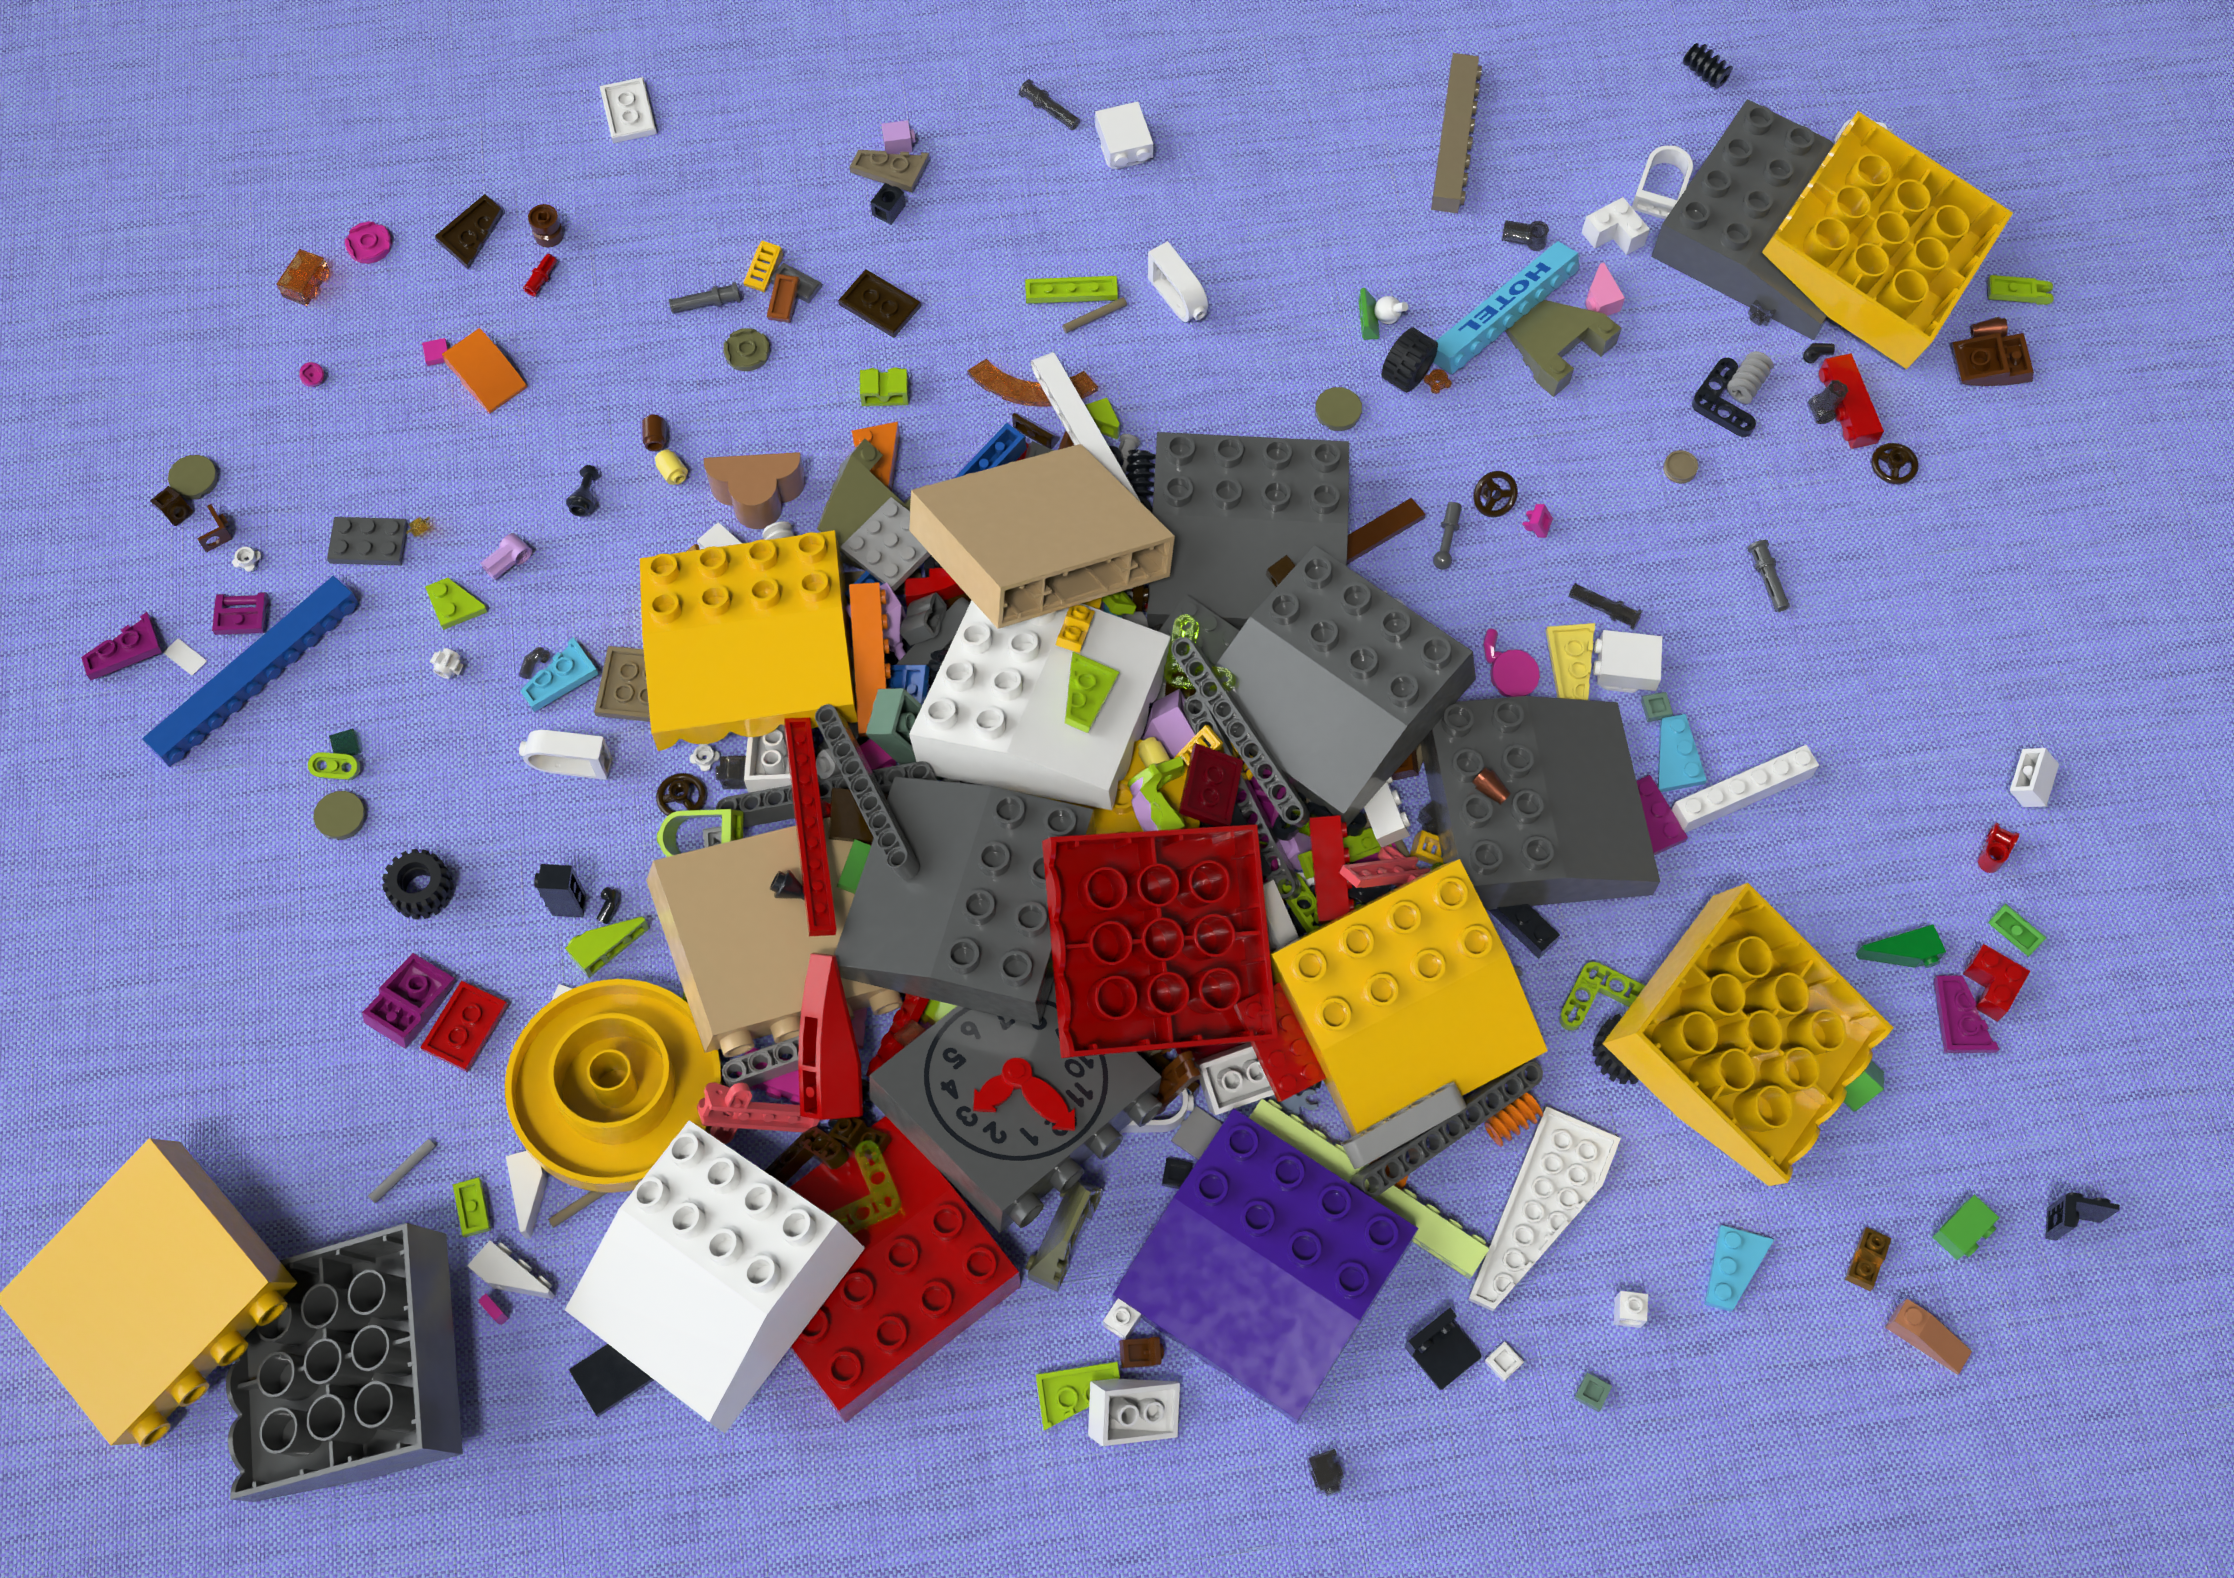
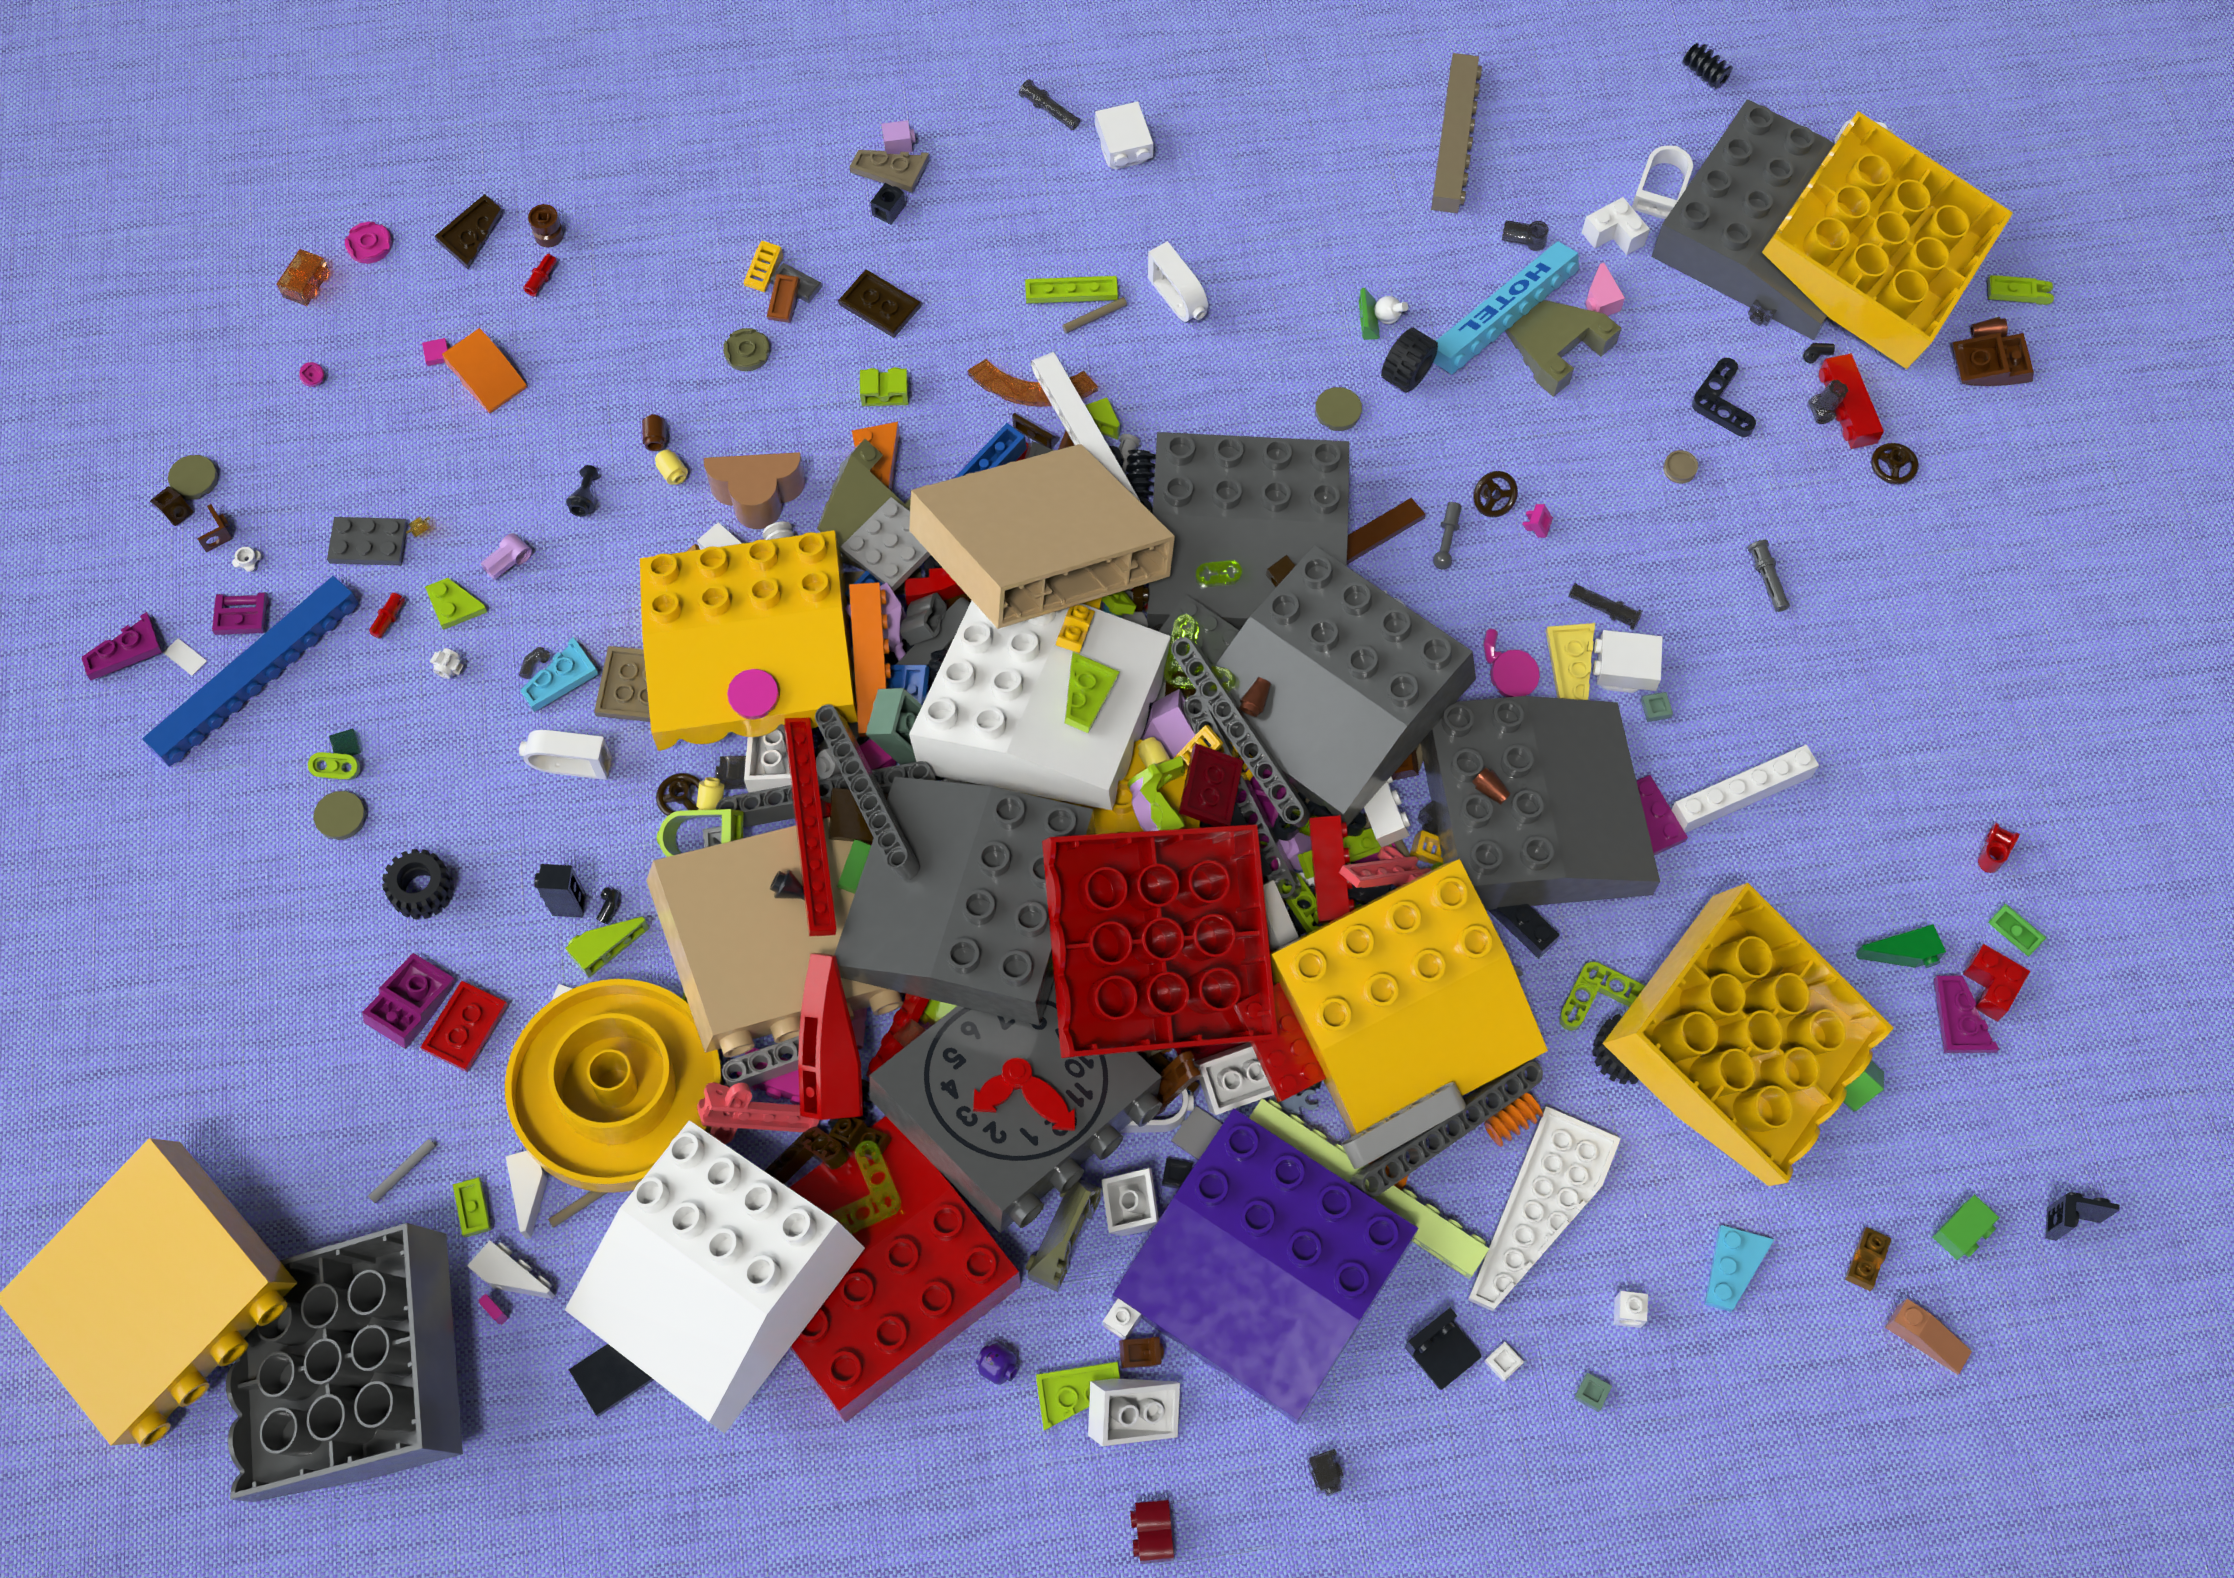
(386, 615): none -> red axle
(628, 110): white tile -> none
(704, 750): white plate -> none
(709, 793): none -> light yellow brick
(714, 296): dark grey pin -> none
(753, 694): none -> dark pink tile
(997, 1363): none -> dark purple head
(1130, 1202): none -> white slope
(1153, 1531): none -> dark red brick
(1219, 579): none -> clear neon green beam
(1255, 698): none -> copper cone
(1437, 375): clear orange plate -> none
(1678, 756): medium azure wing -> none
(1750, 377): light grey piece -> none
(2034, 777): white brick -> none

